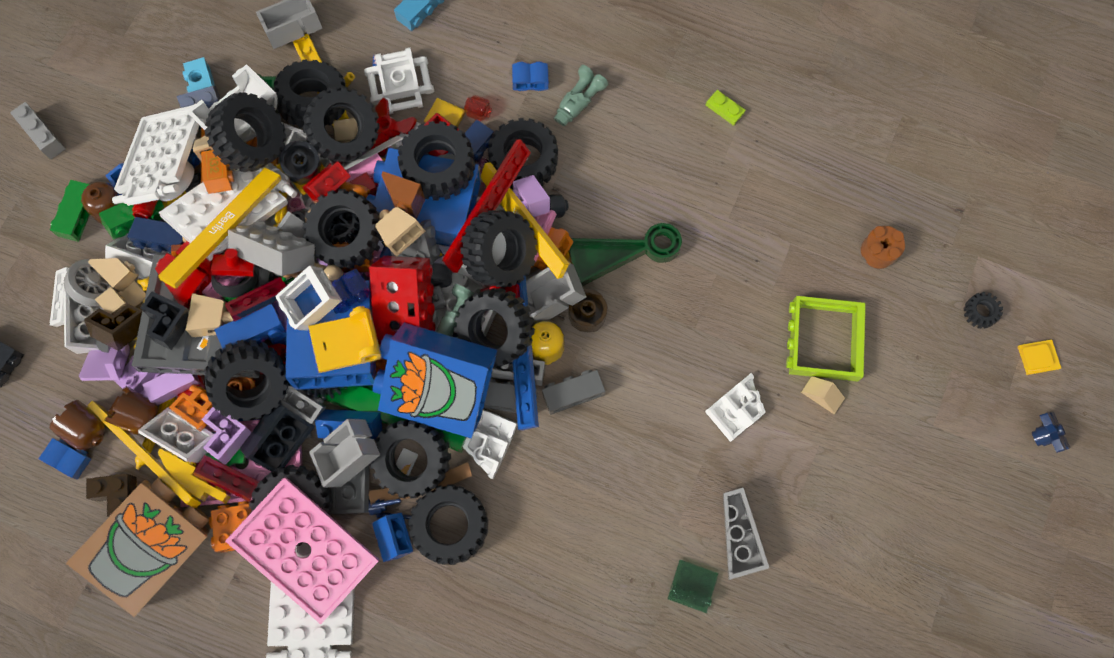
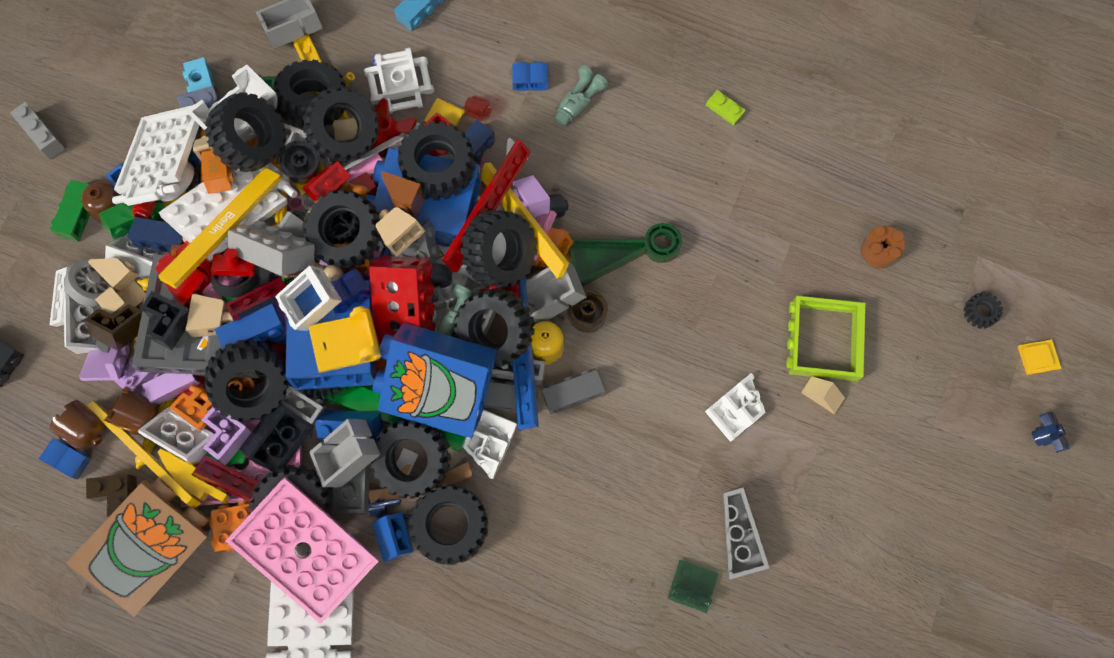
(533, 135): black tyre -> none

